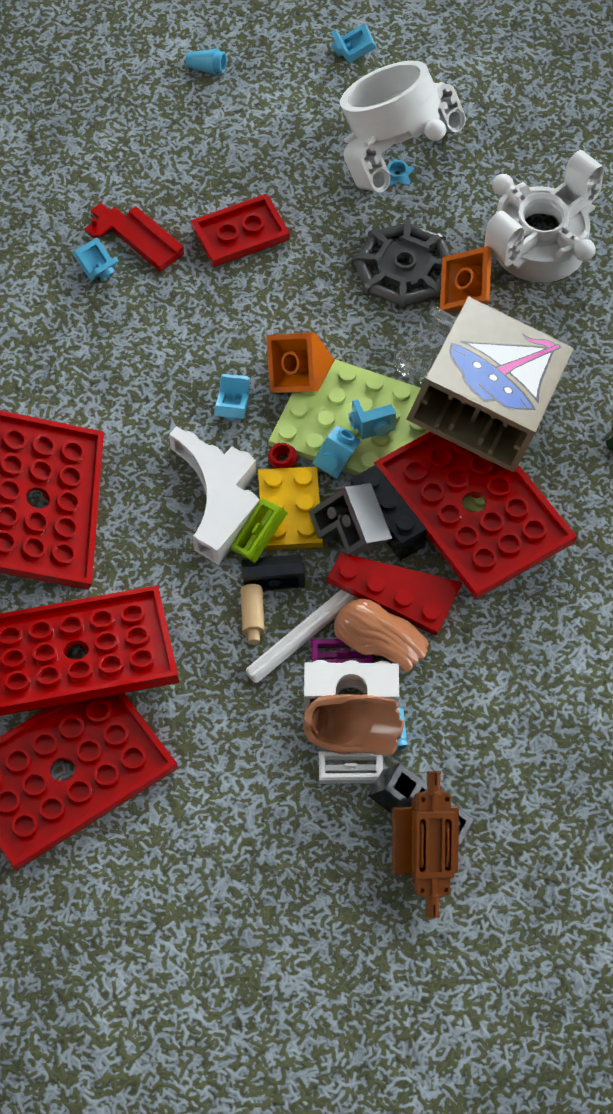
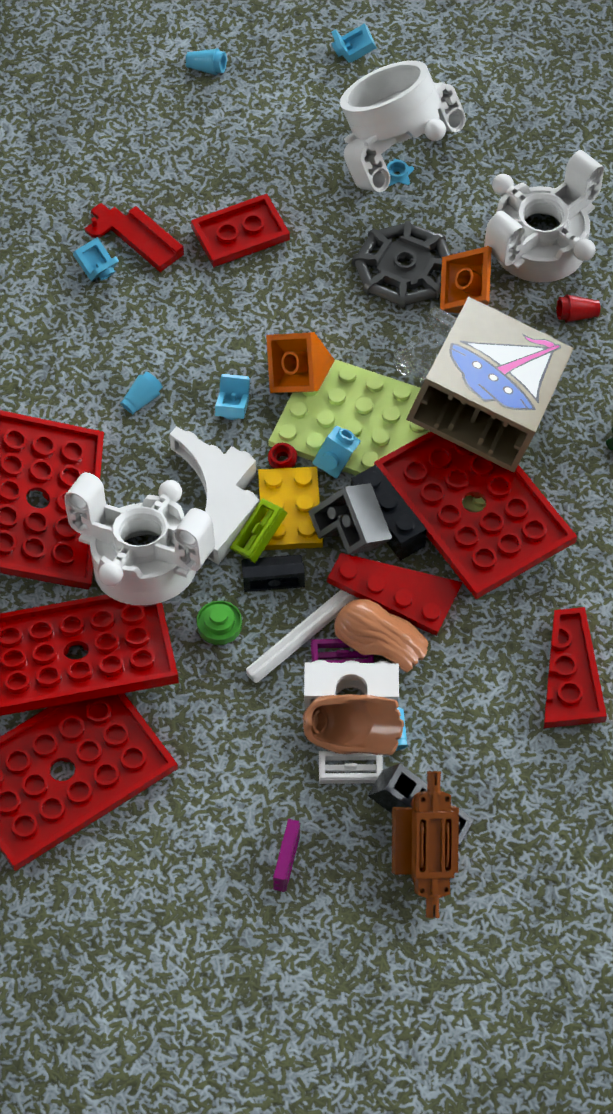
(141, 572): none -> white piece
(142, 391): none -> medium azure cone
(219, 622): none -> bright green plate
(252, 612): tan cylinder -> none
(286, 855): none -> magenta tile
(372, 422): medium azure bracket -> none
(573, 677): none -> red wing
(576, 308): none -> red cone

